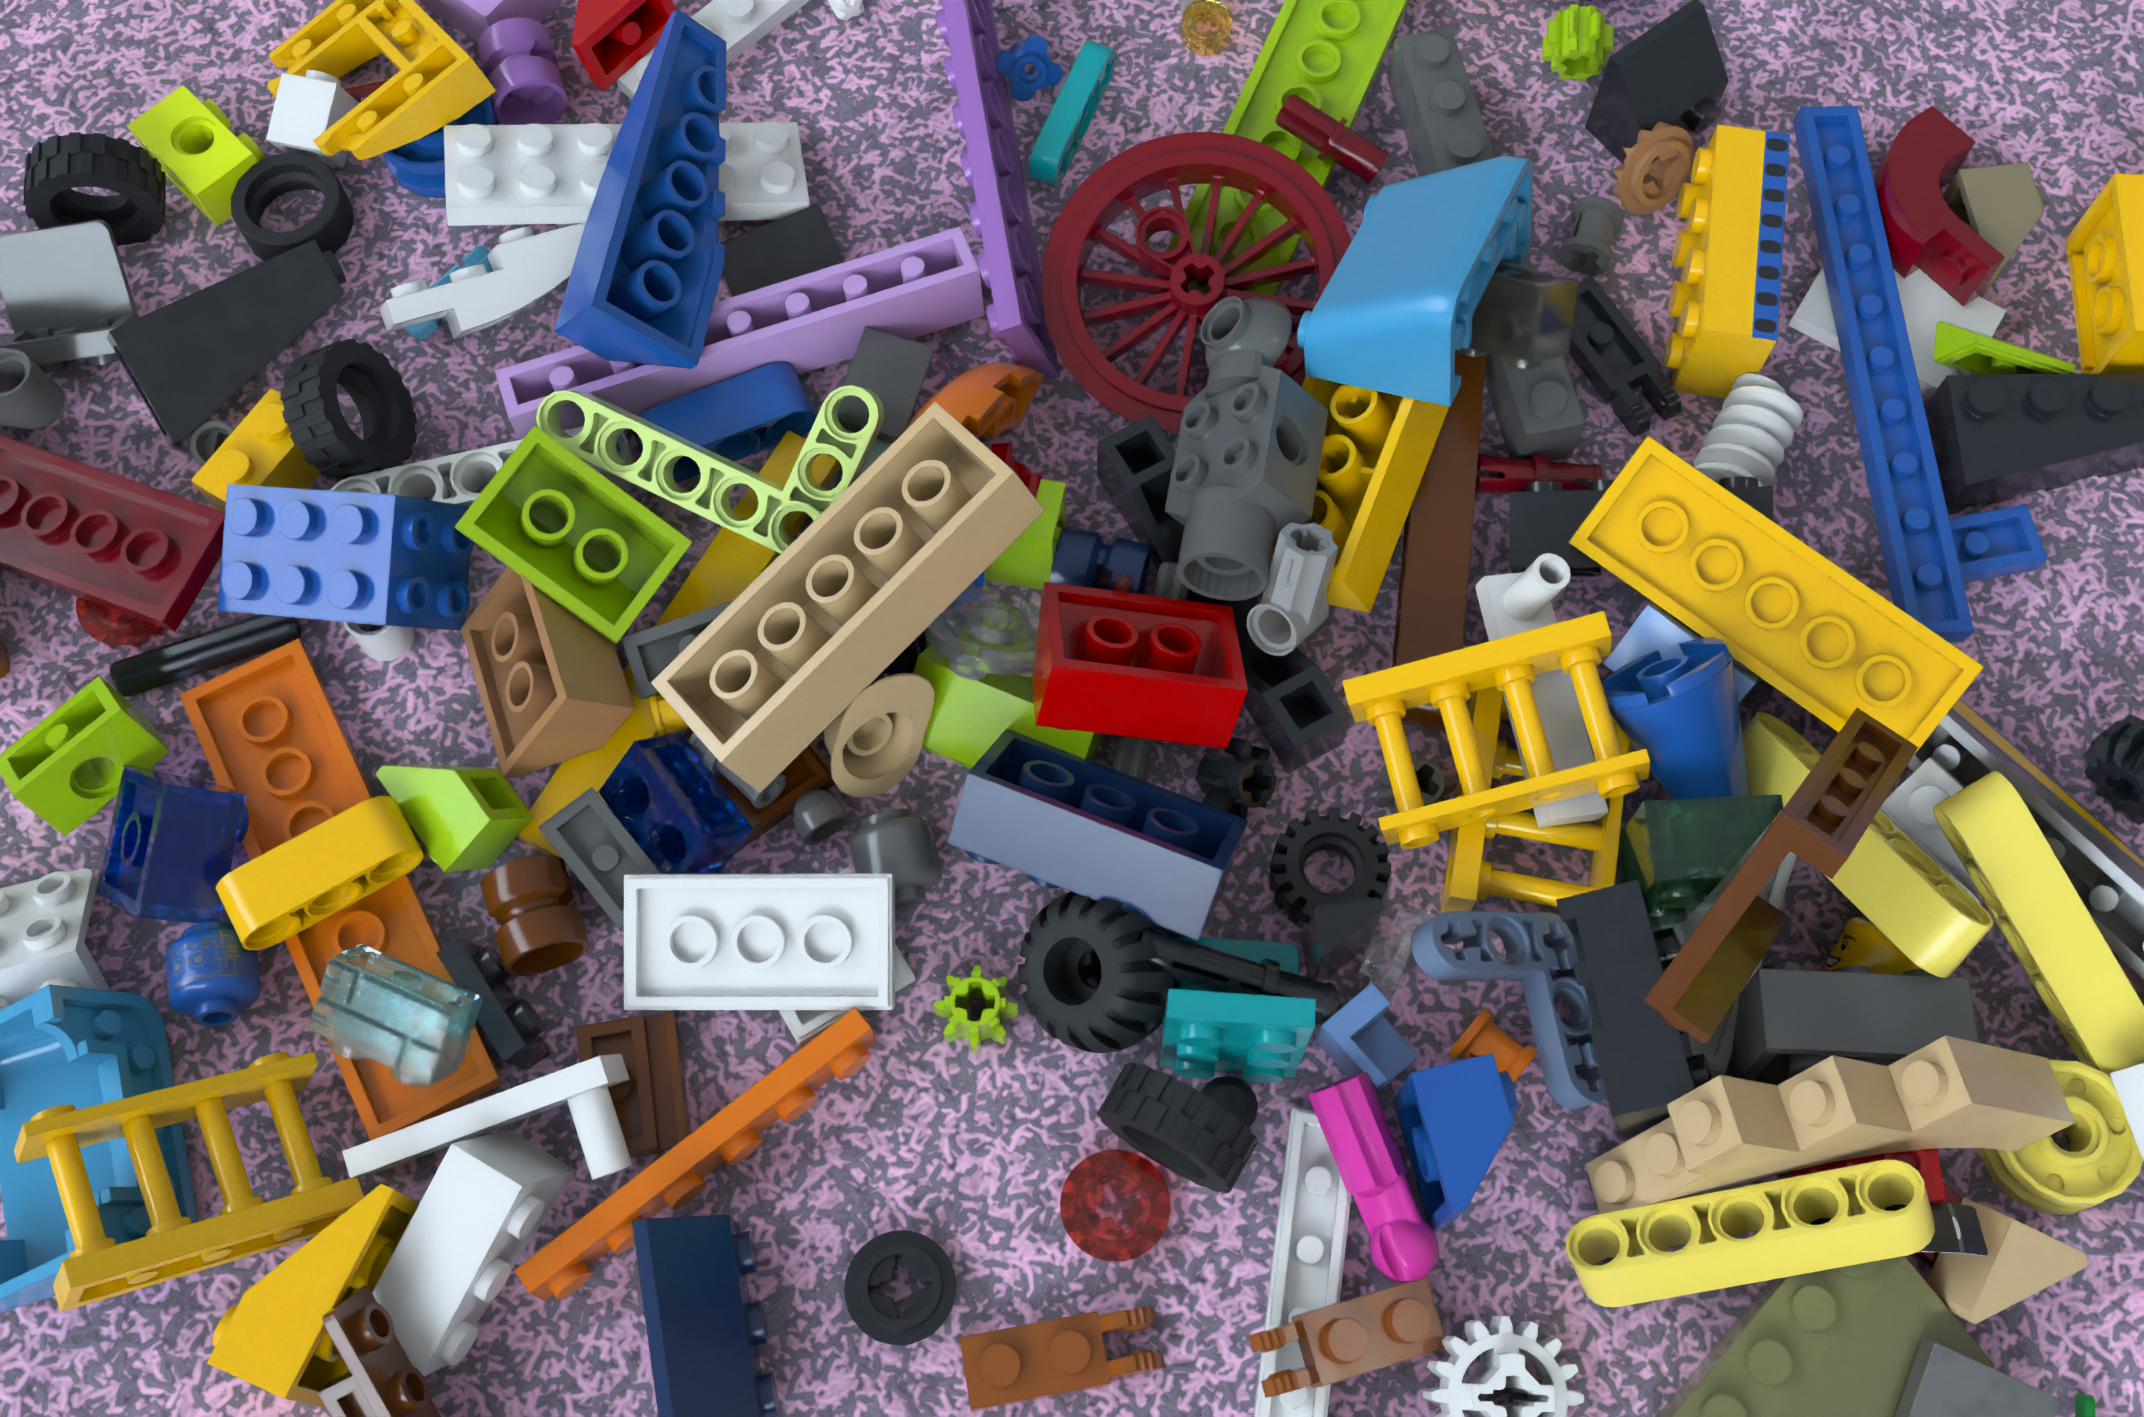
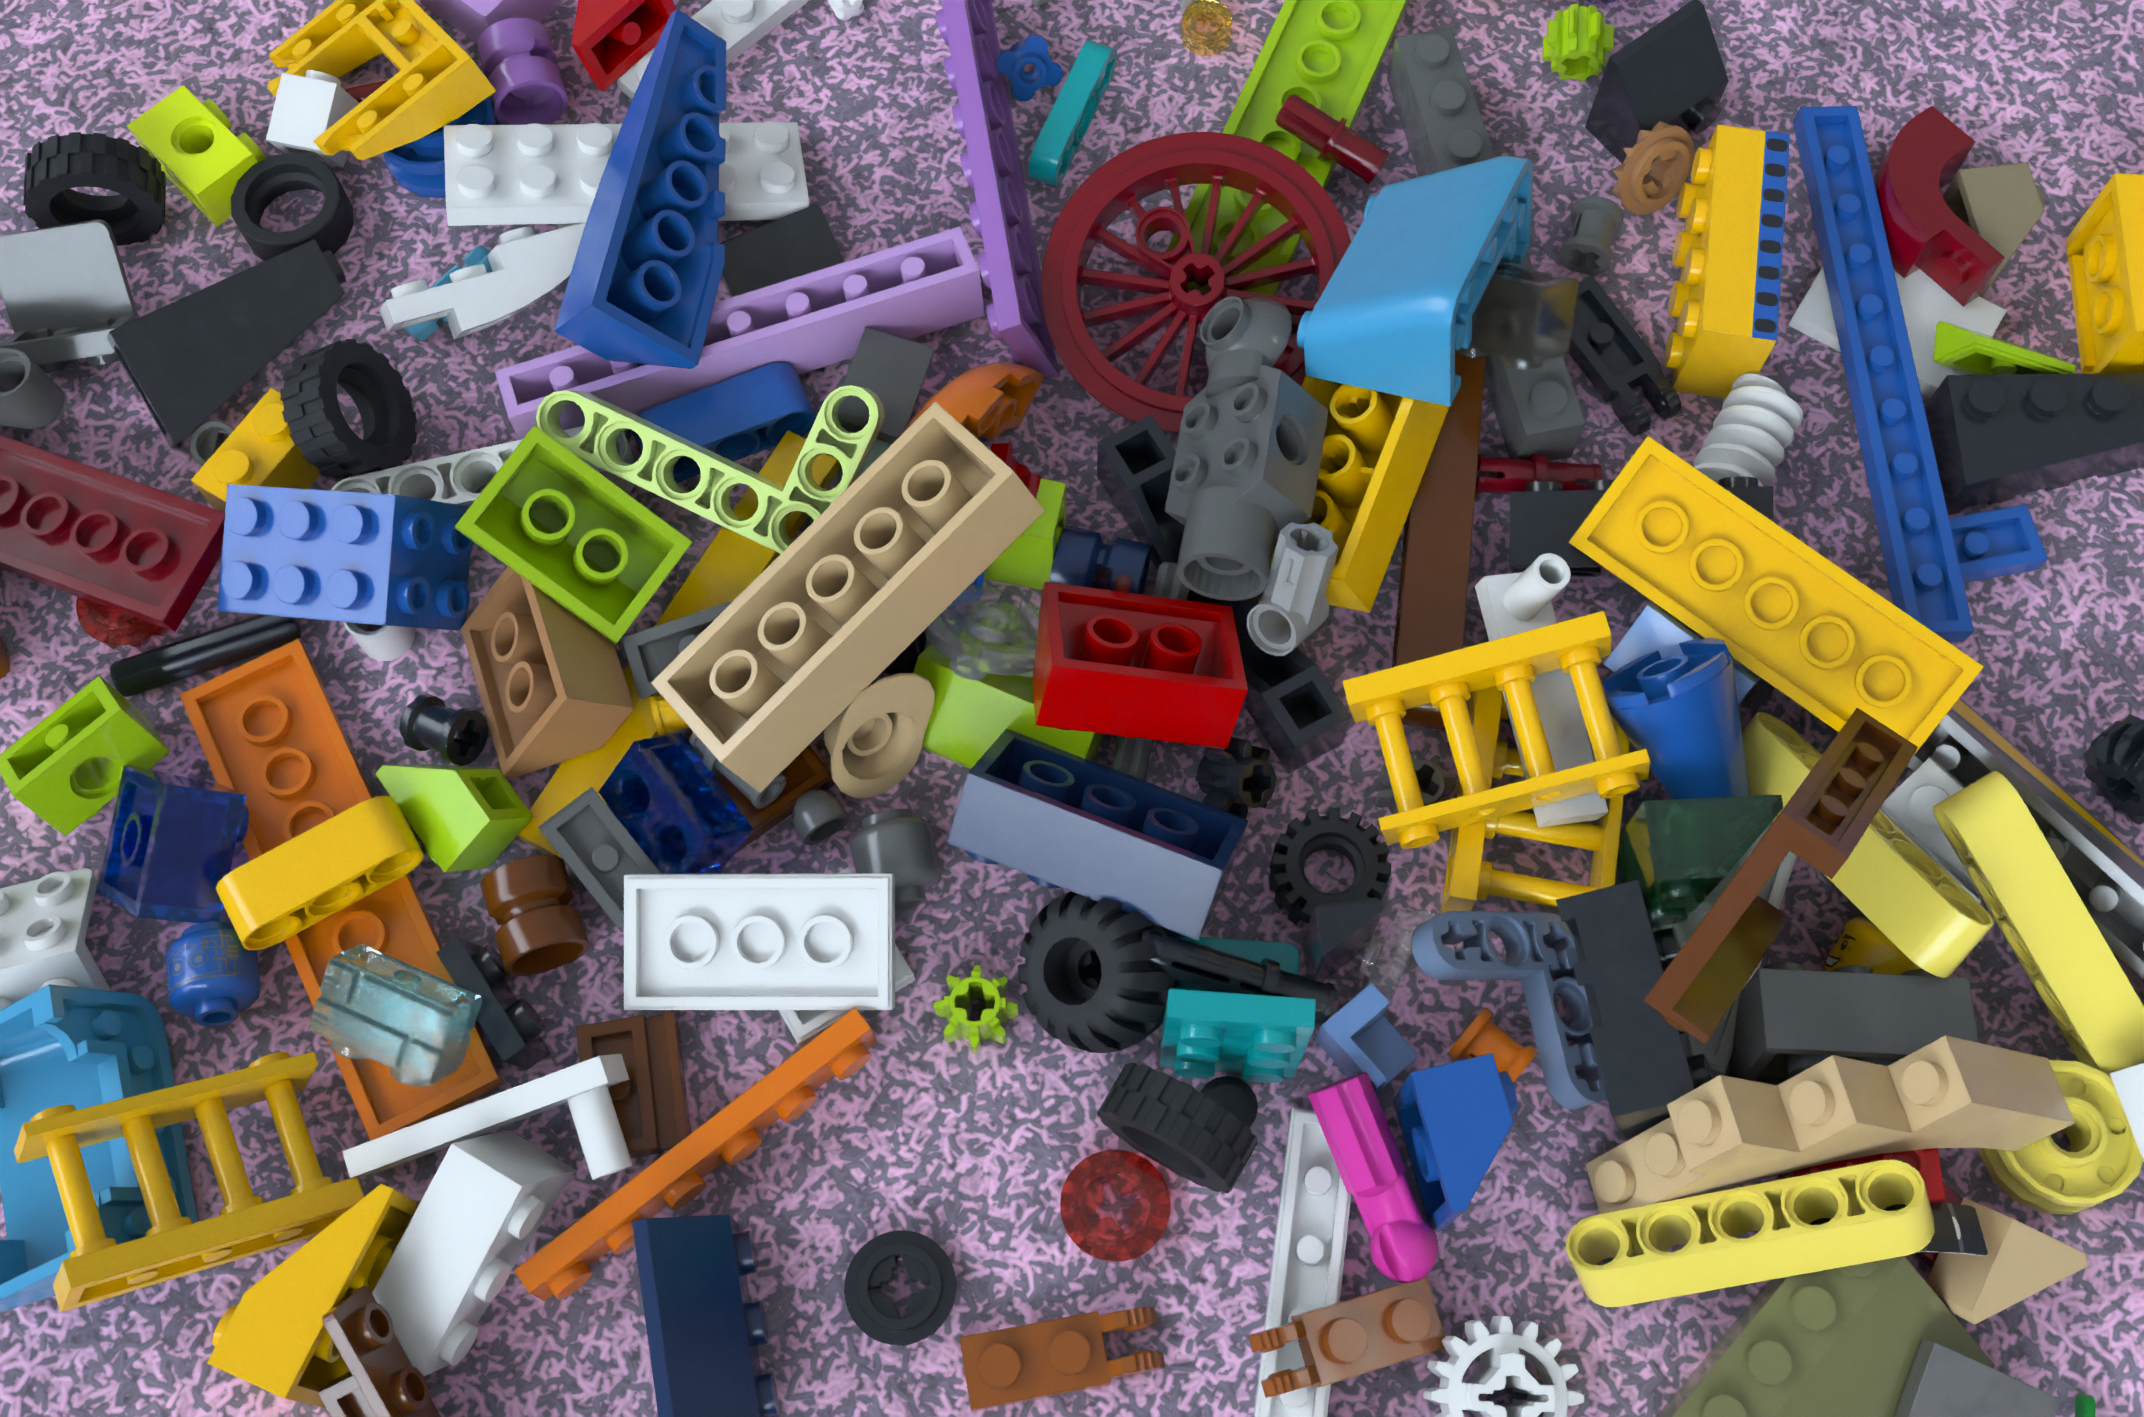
(454, 733): none -> black bush

